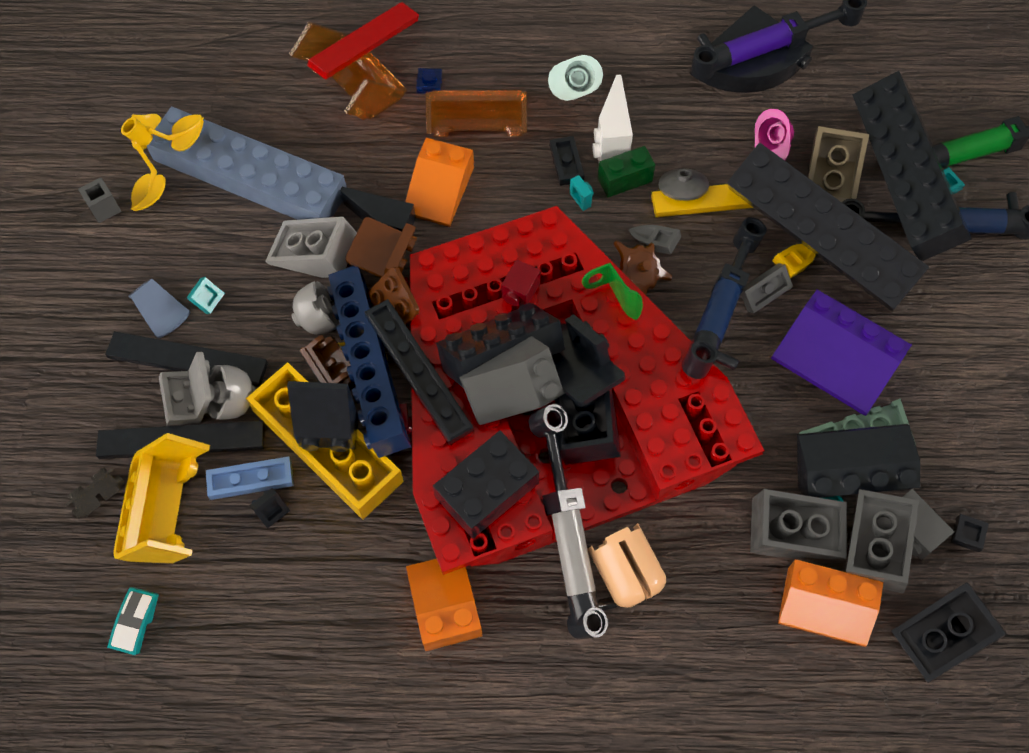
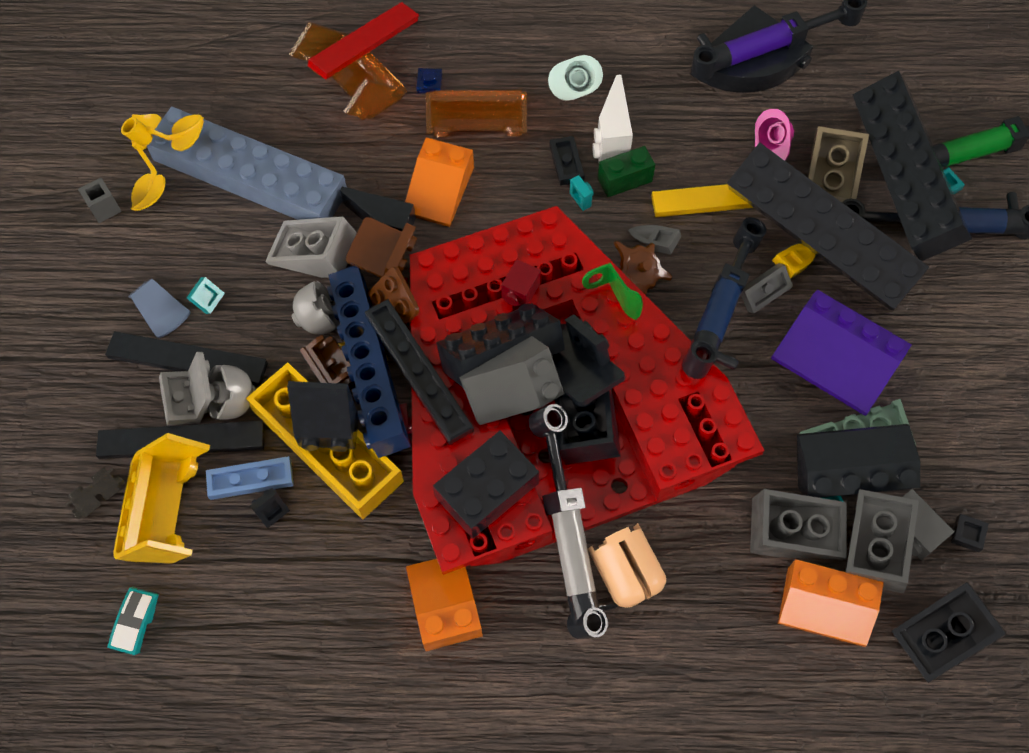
(683, 184): flat silver dish -> none

